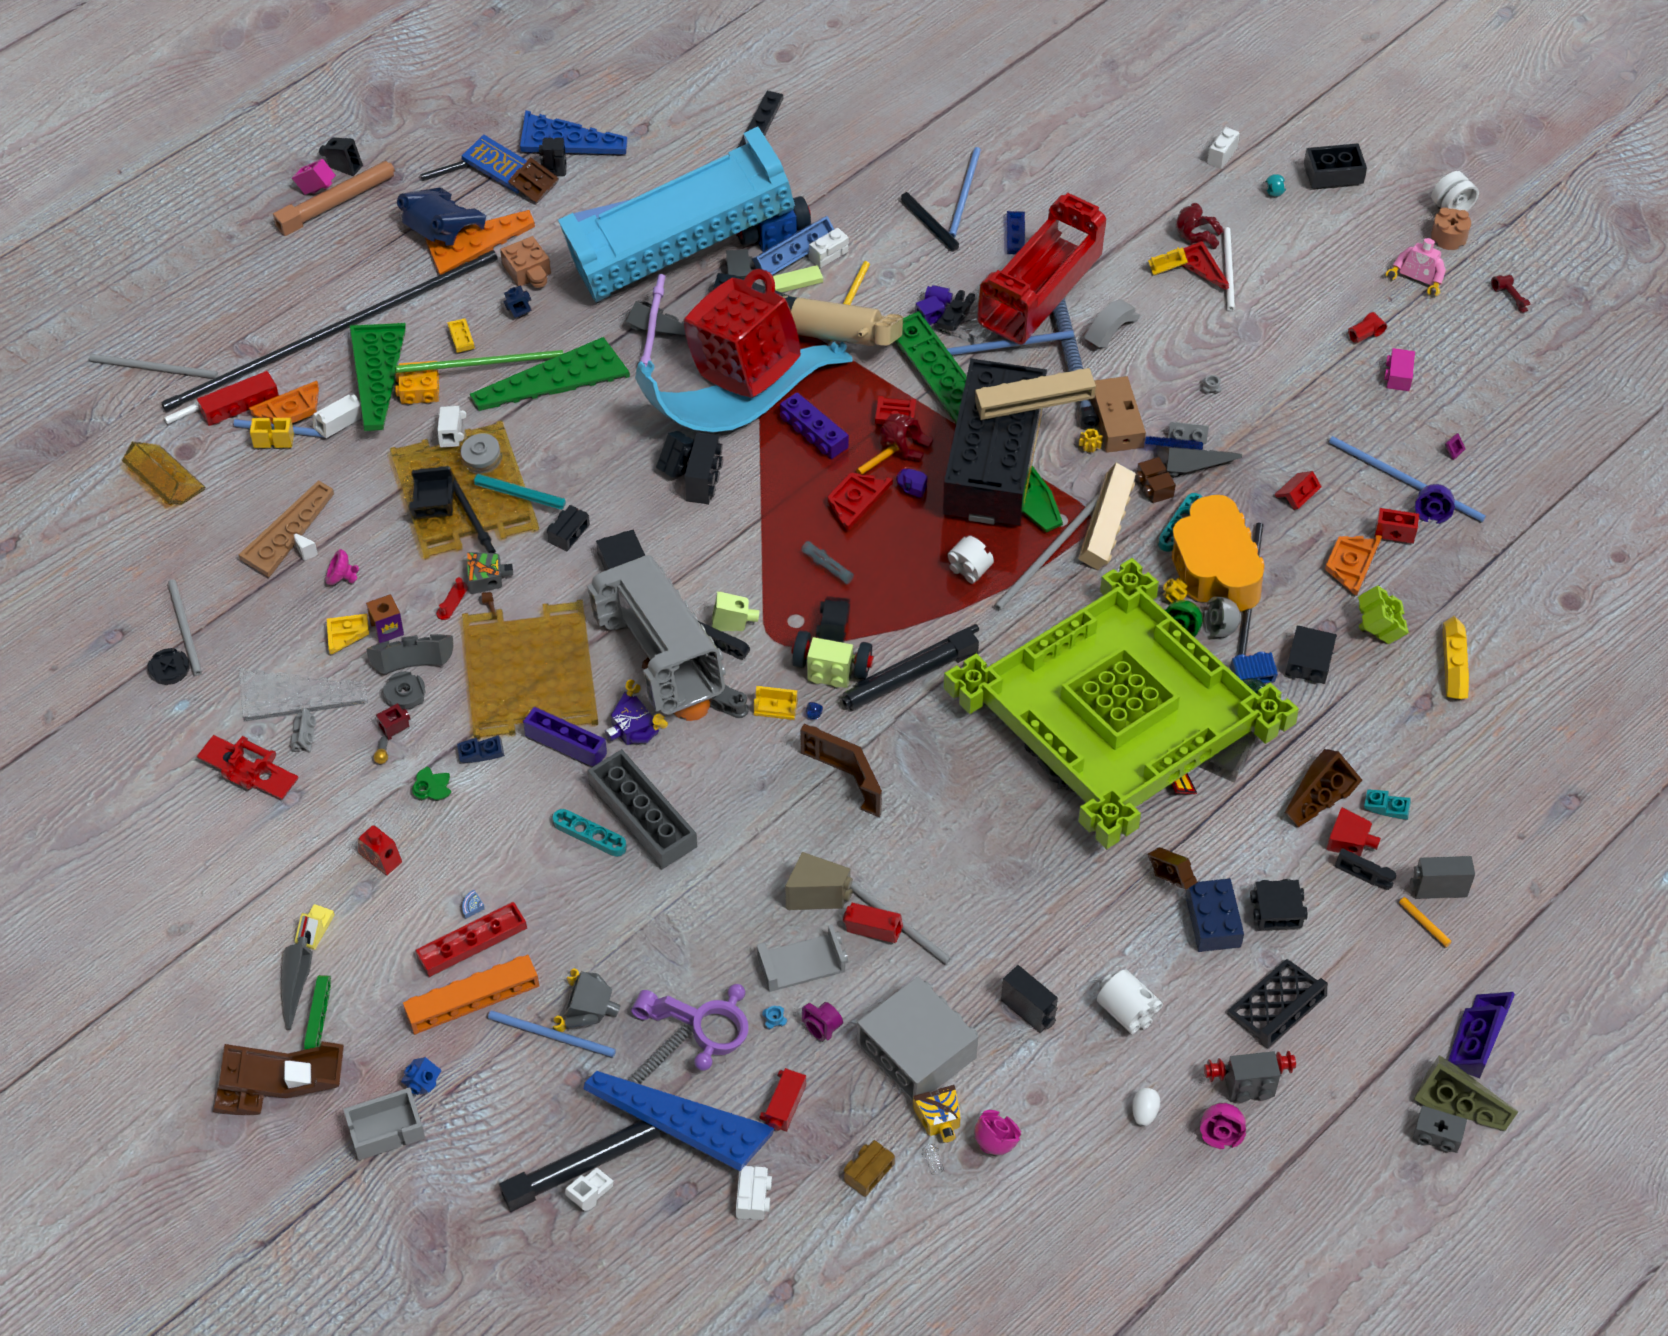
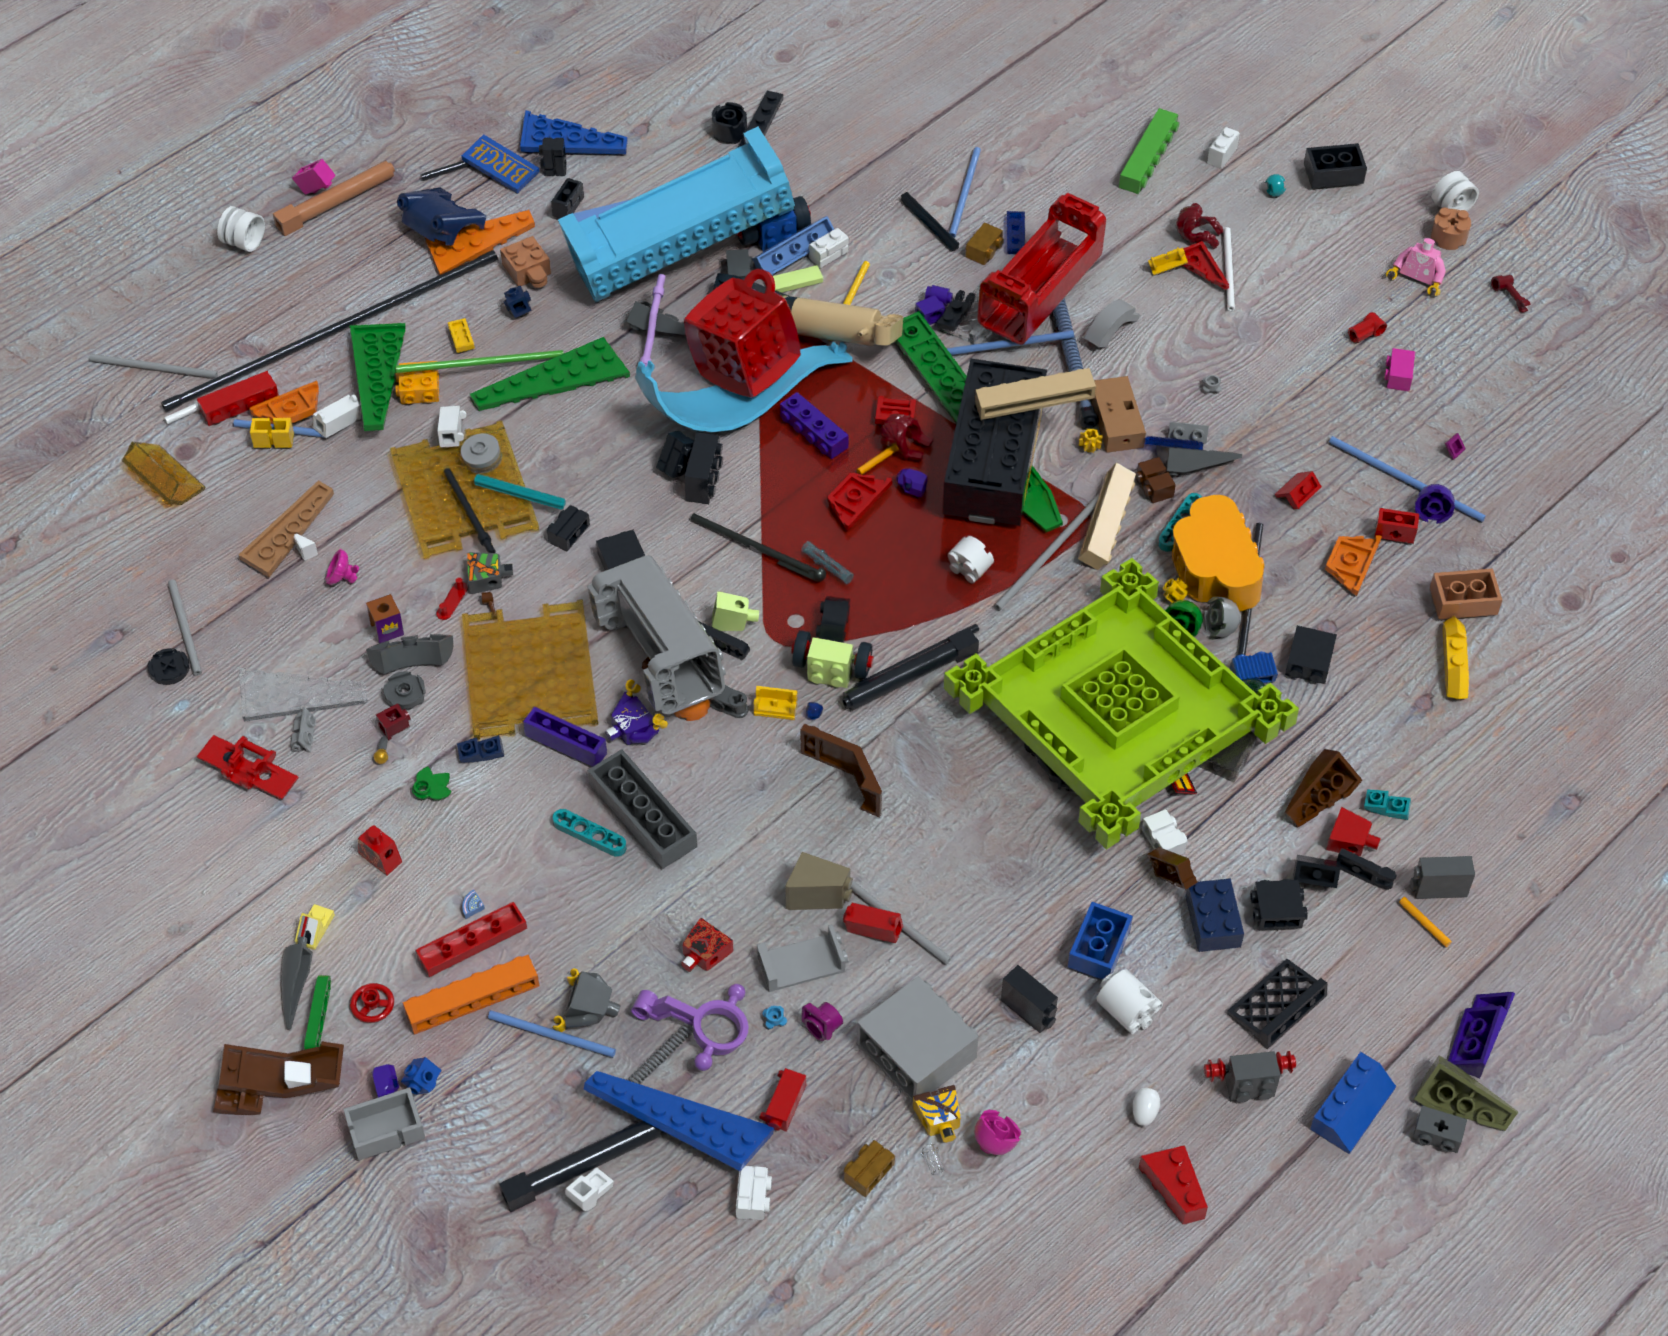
(241, 228): none -> white wheel
(342, 155): black torso -> none
(346, 630): yellow wing -> none
(370, 992): none -> red piece
(385, 1080): none -> dark purple rock
(432, 493): black panel -> none
(533, 180): reddish brown slope -> none
(567, 198): none -> black brick
(705, 947): none -> red torso
(729, 122): none -> black brick
(815, 574): none -> pearl dark grey bar
(984, 243): none -> pearl gold brick
(1100, 941): none -> blue brick
(1149, 151): none -> bright green brick
(1162, 832): none -> white brick
(1176, 1181): none -> red wedge
(1223, 1125): dark pink cylinder -> none
(1317, 871): none -> black brick
(1353, 1103): none -> blue slope
(1382, 615): lime brick -> none
(1465, 593): none -> nougat brick

